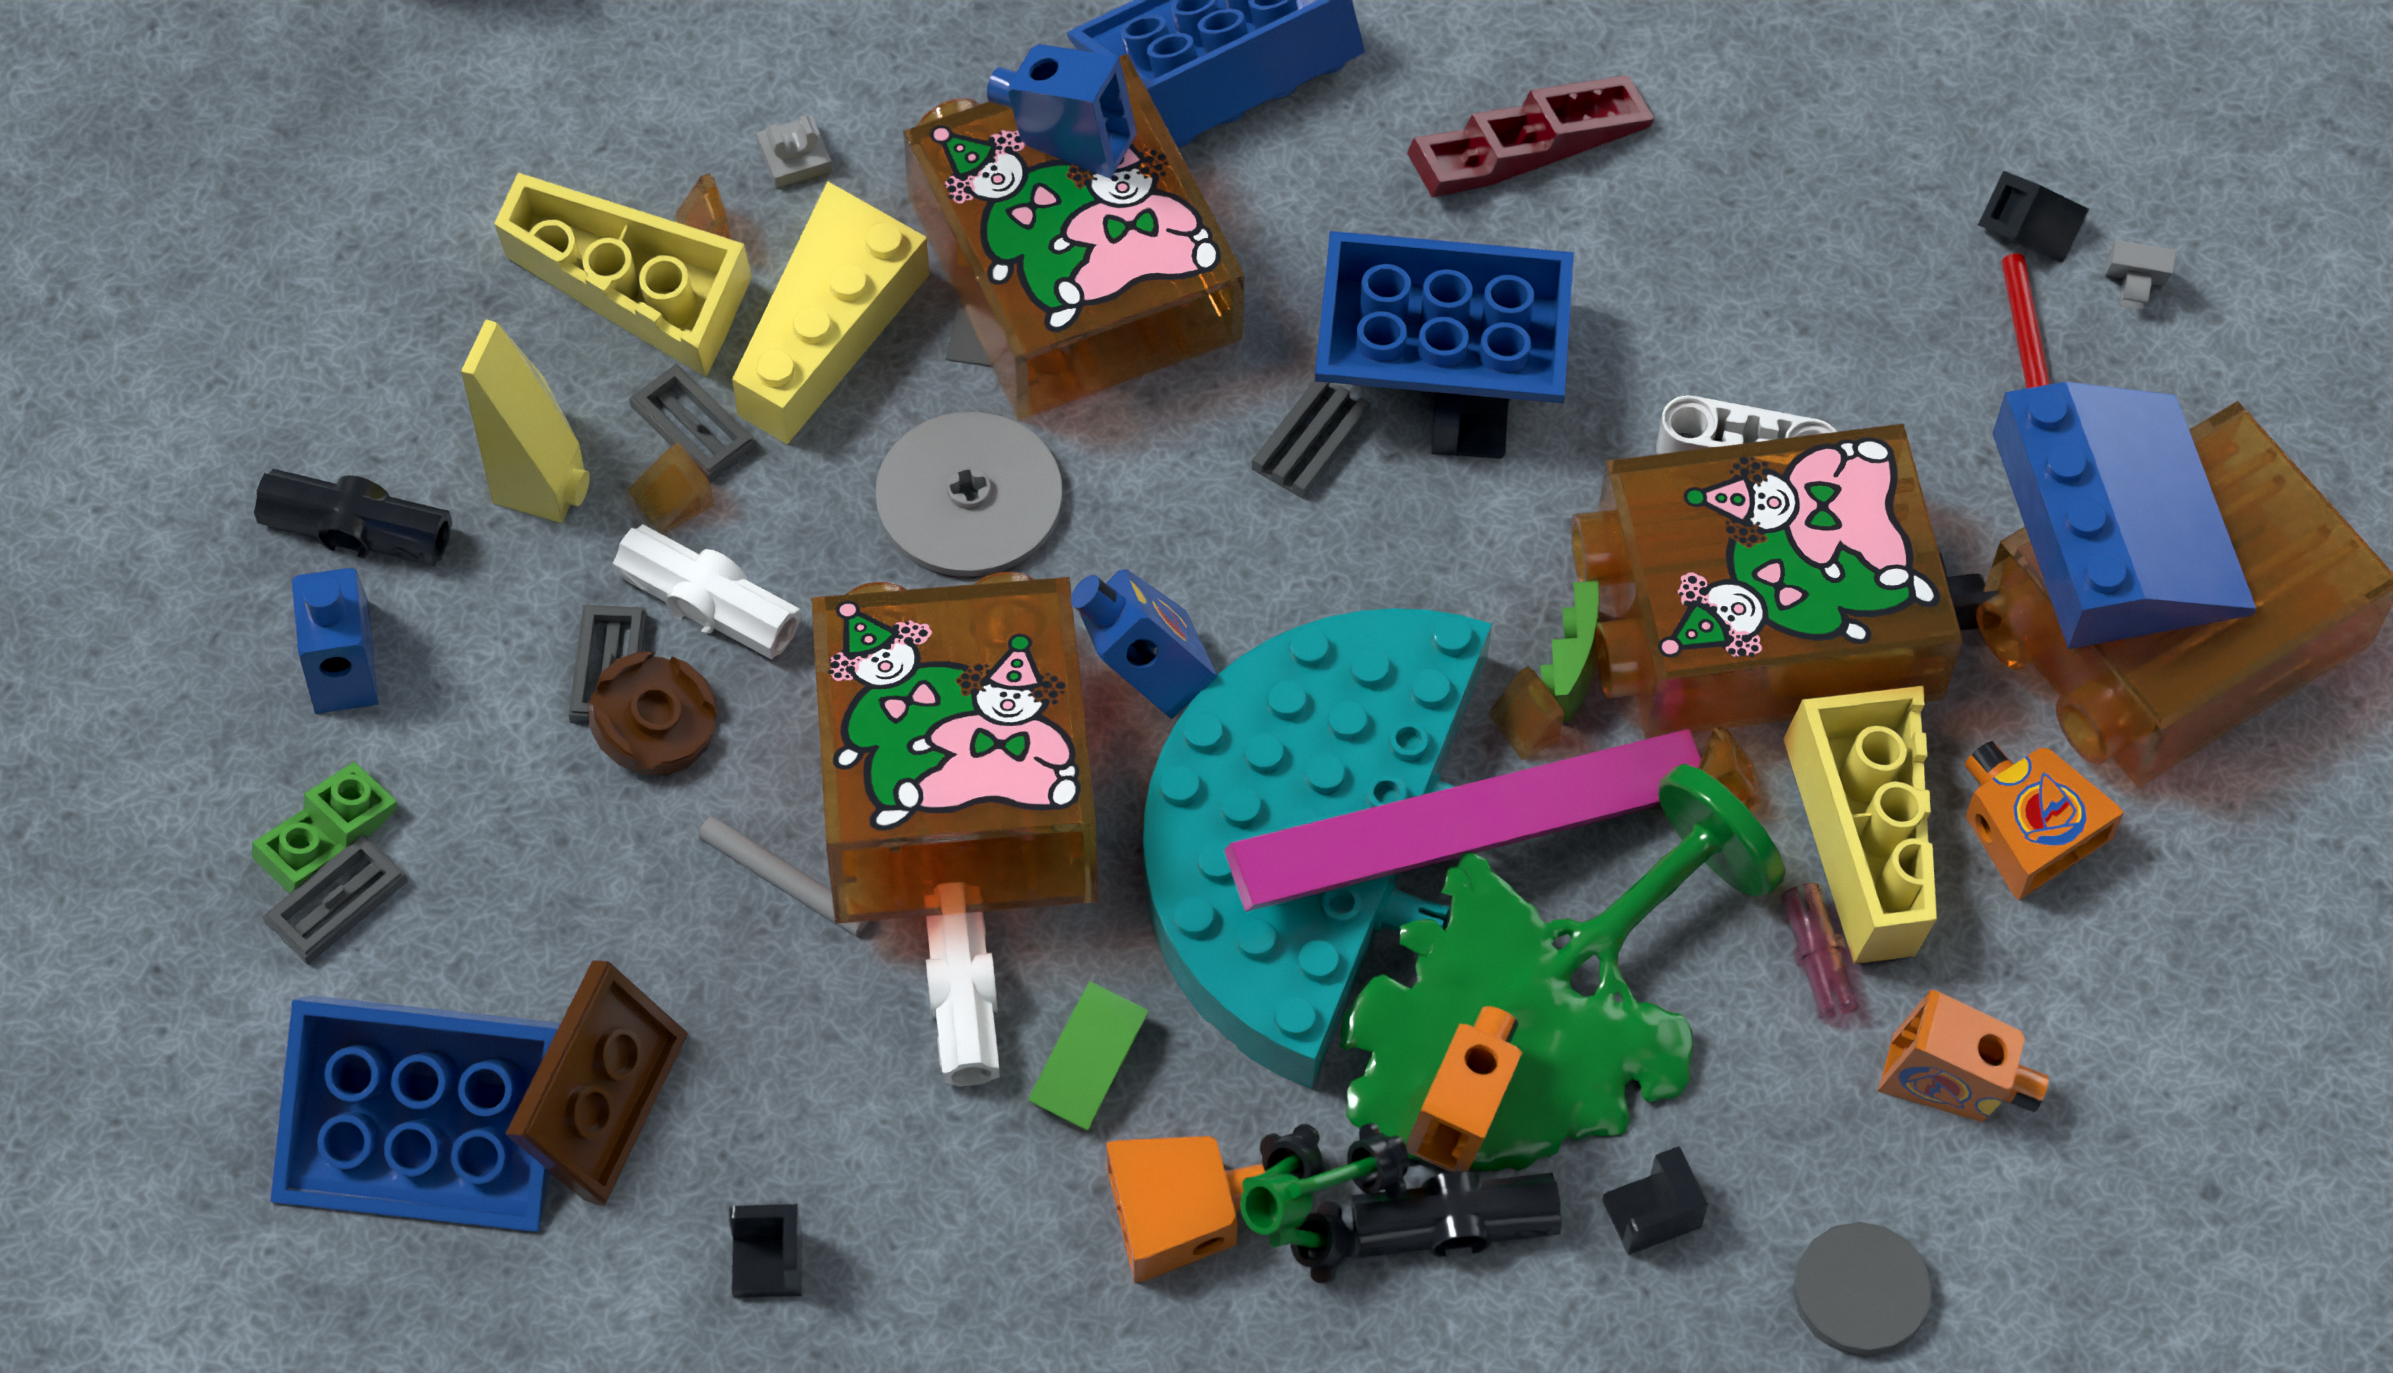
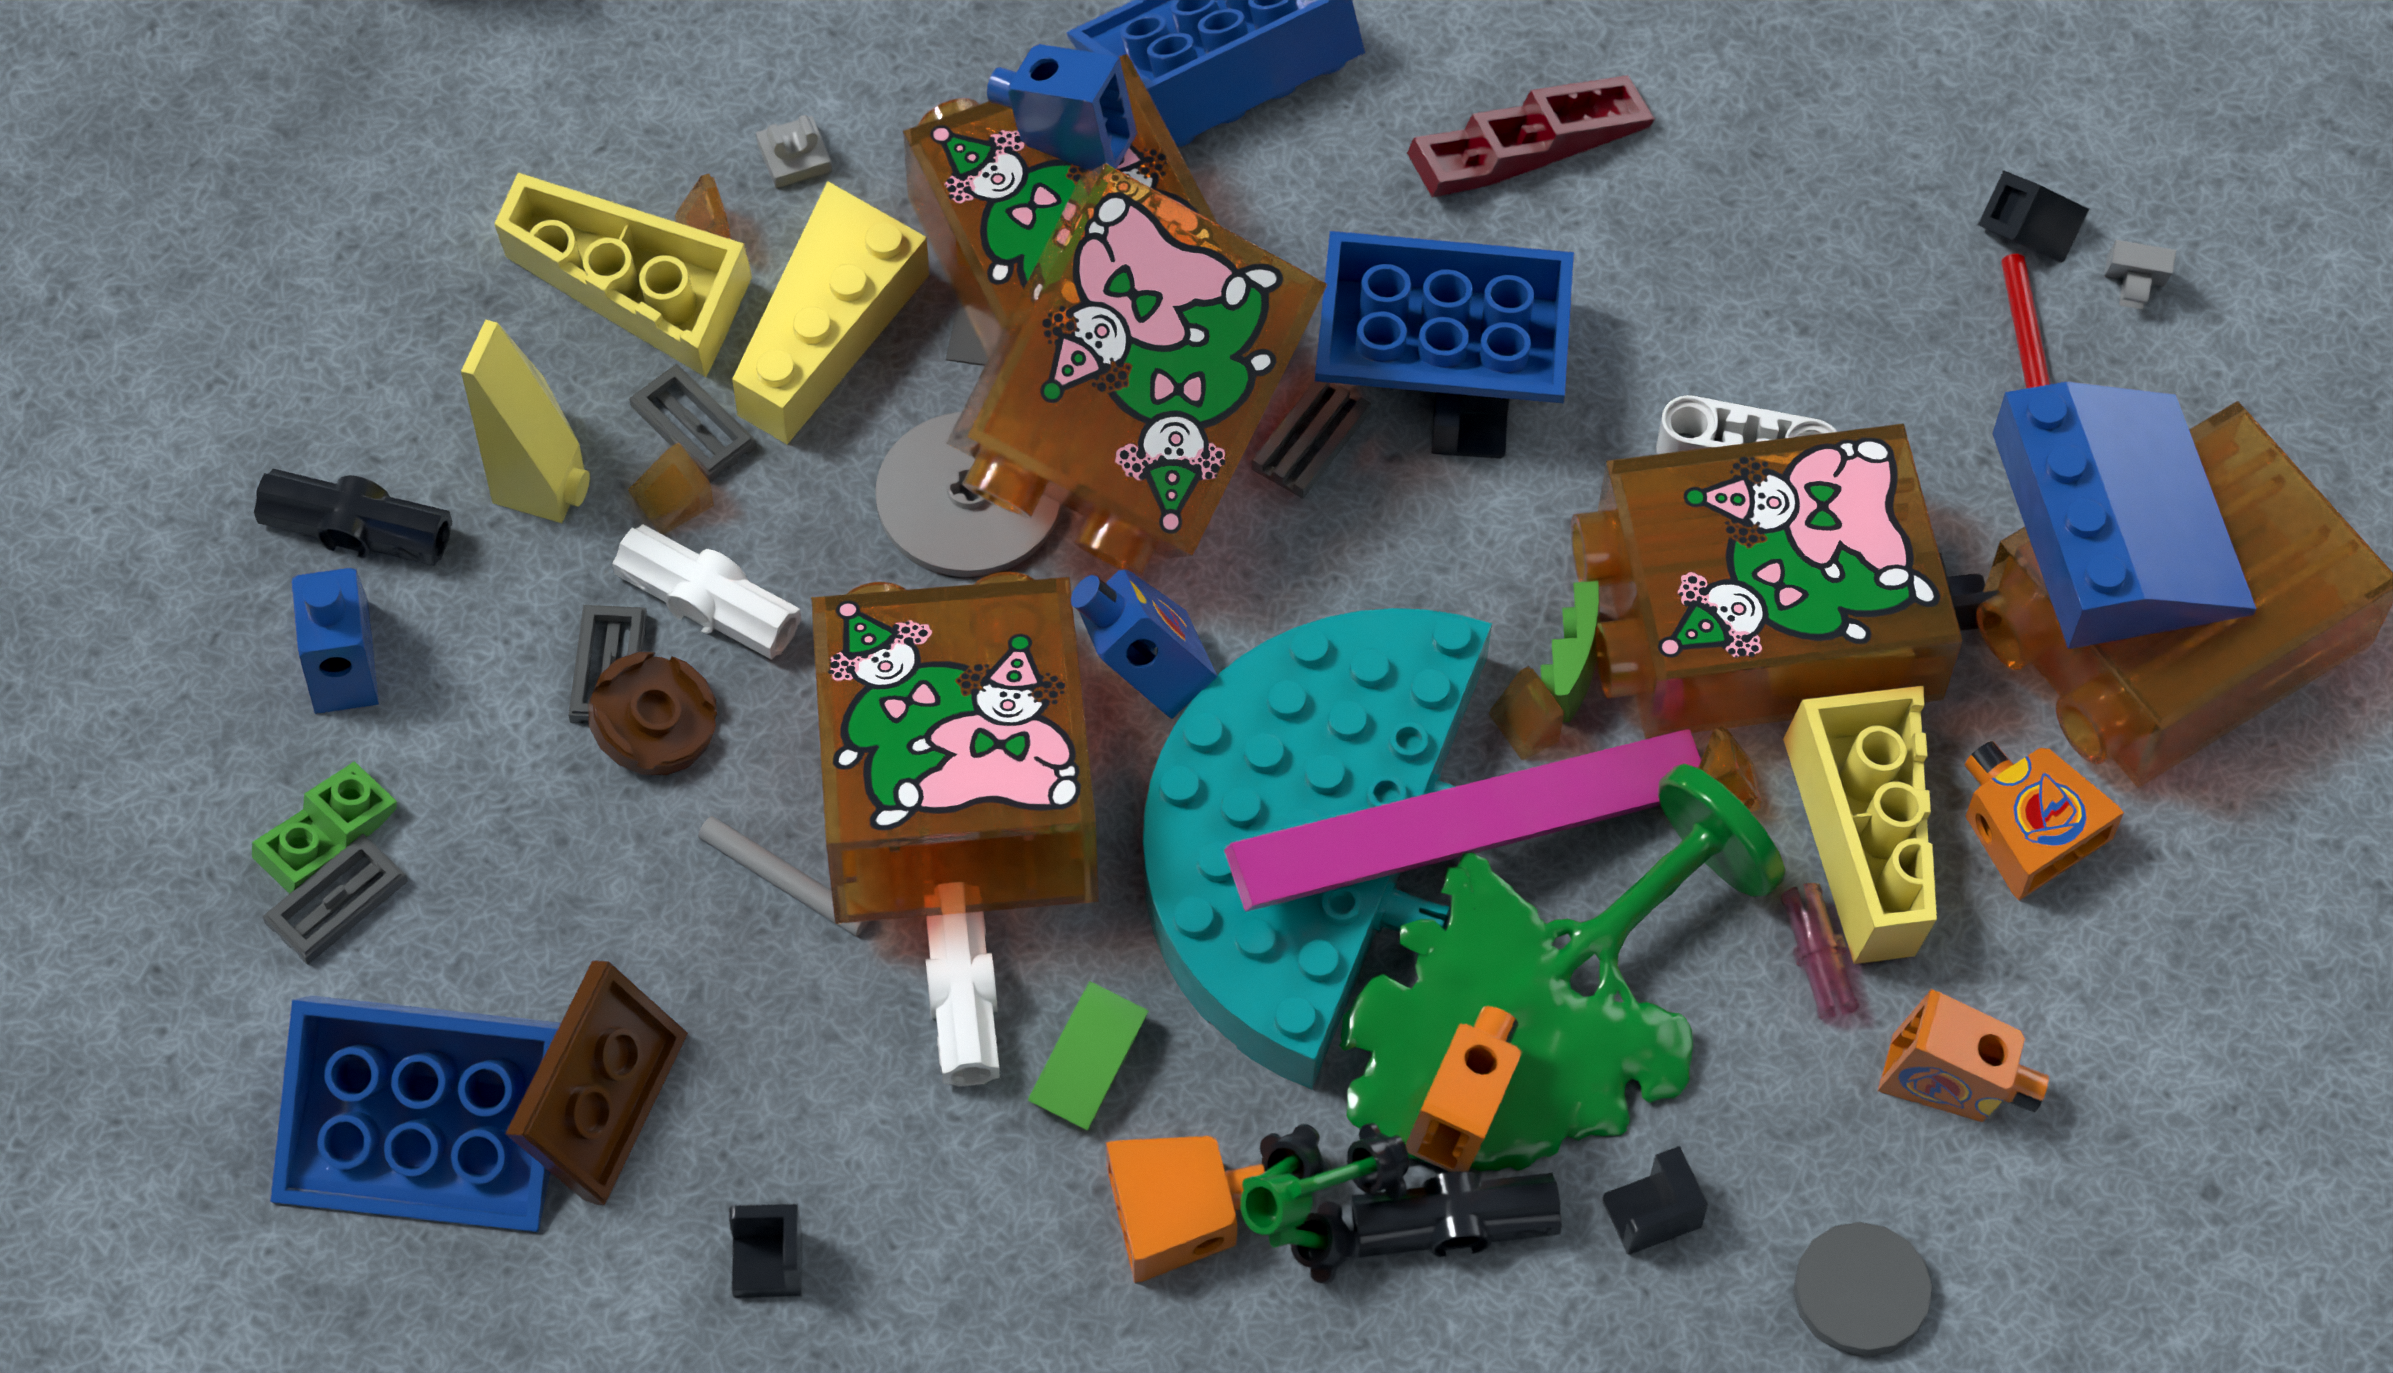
(1133, 371): none -> brick

